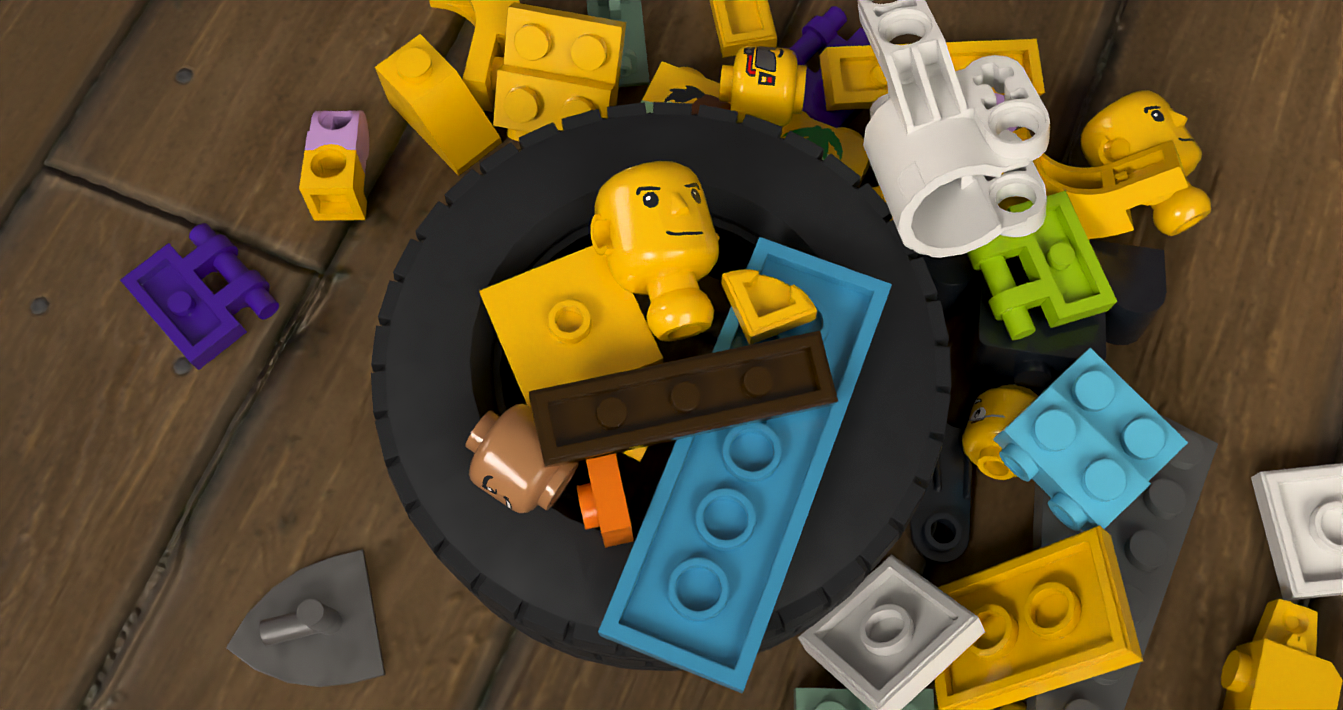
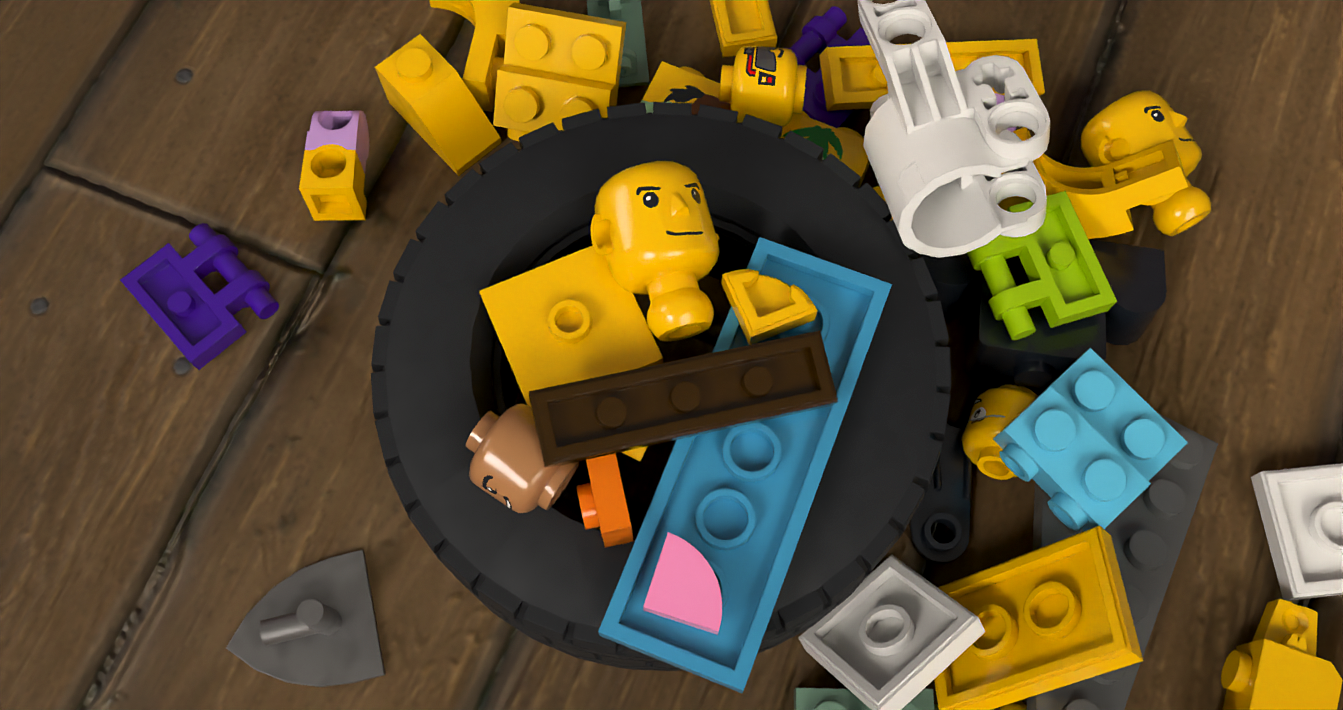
(685, 587): none -> bright pink tile

